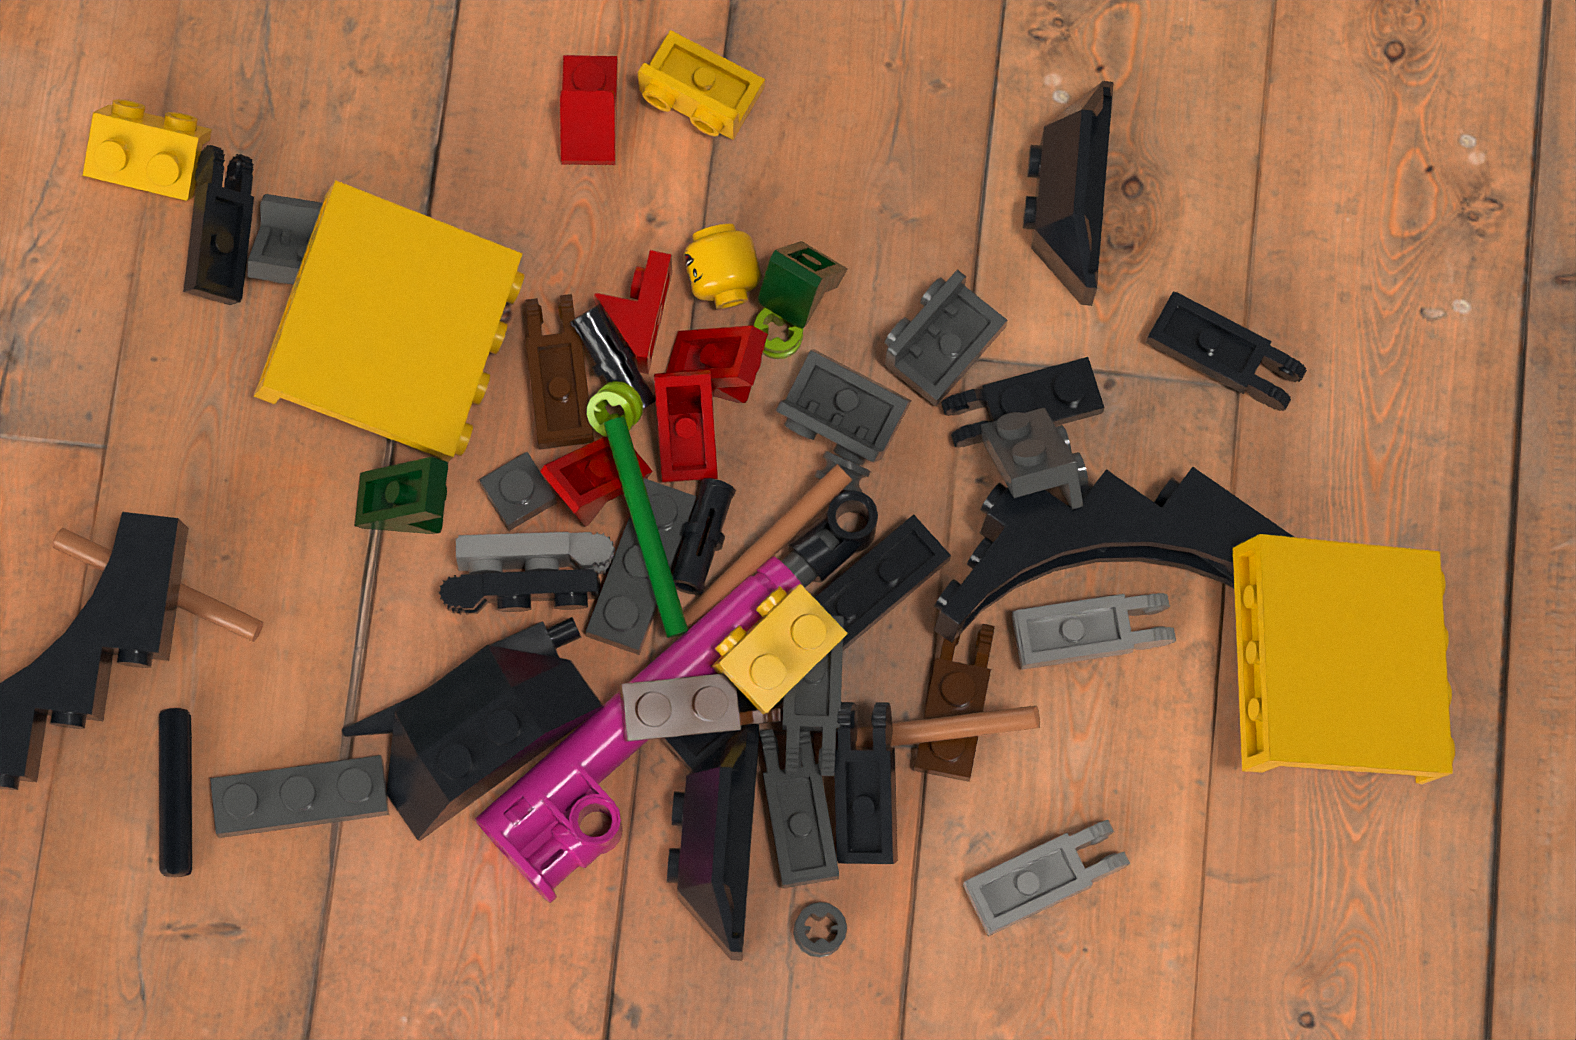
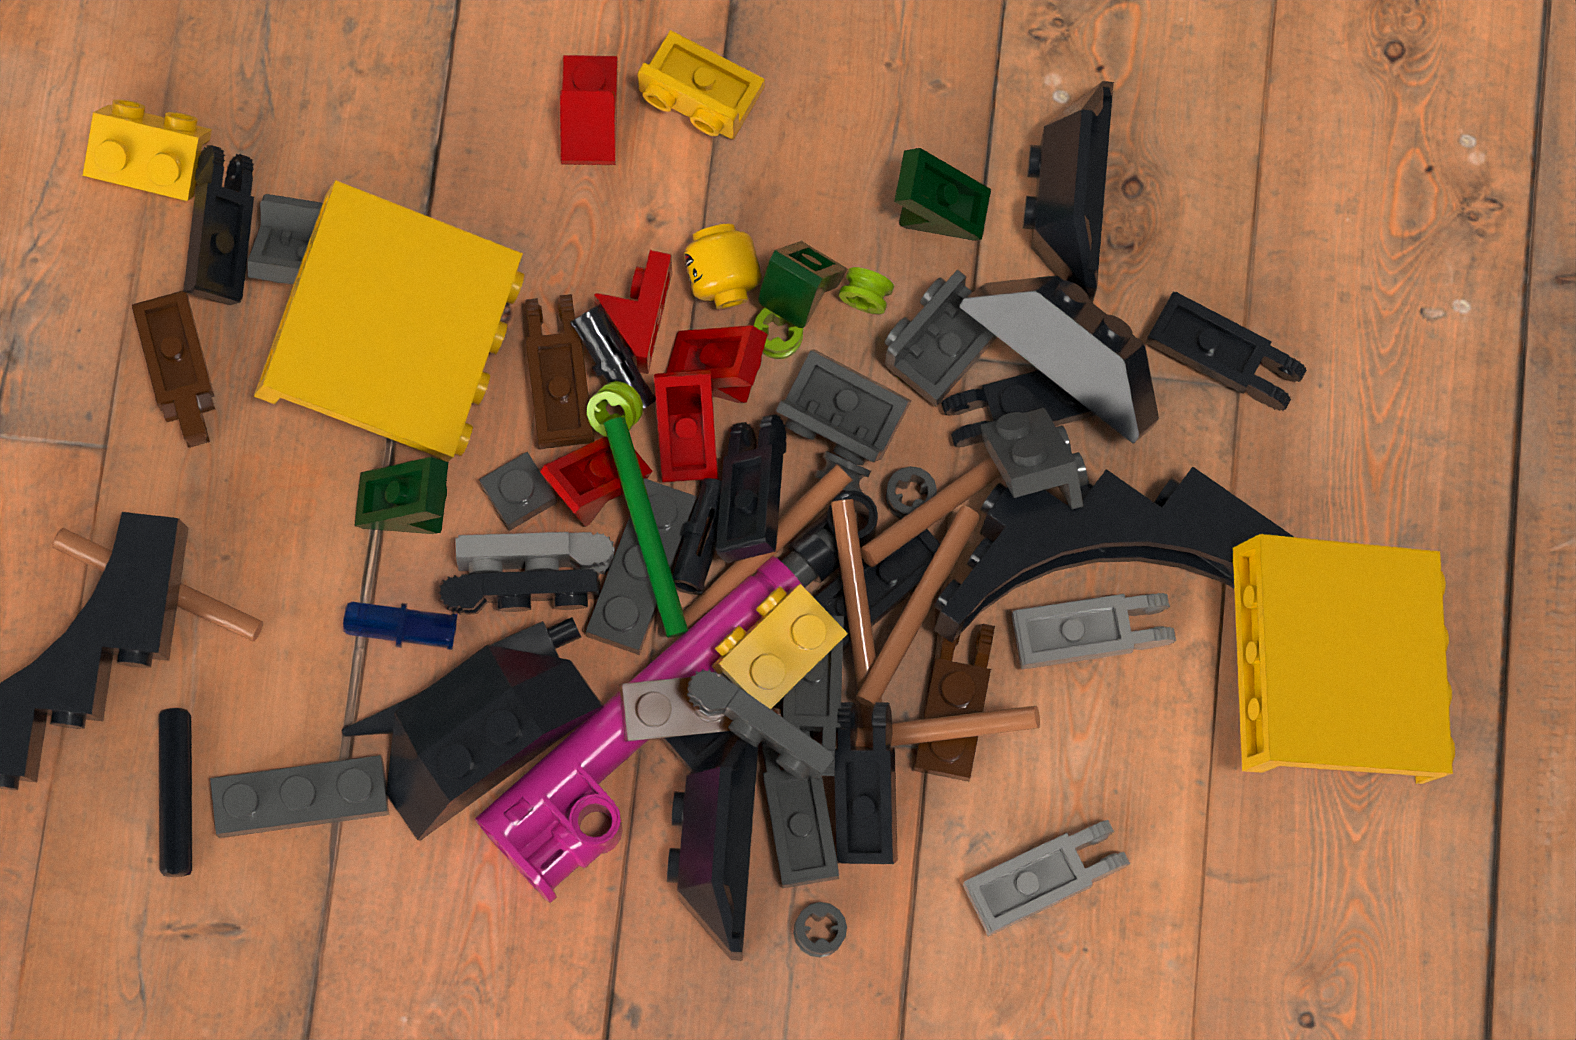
(176, 363): none -> reddish brown hinge
(400, 625): none -> clear blue axle
(751, 490): none -> black hinge
(758, 723): none -> dark grey hinge
(855, 594): none -> nougat bar
(866, 290): none -> lime bush
(902, 480): none -> dark grey bush
(918, 607): none -> nougat bar
(930, 512): none -> nougat bar
(940, 197): none -> dark green slope
(1074, 346): none -> wedge

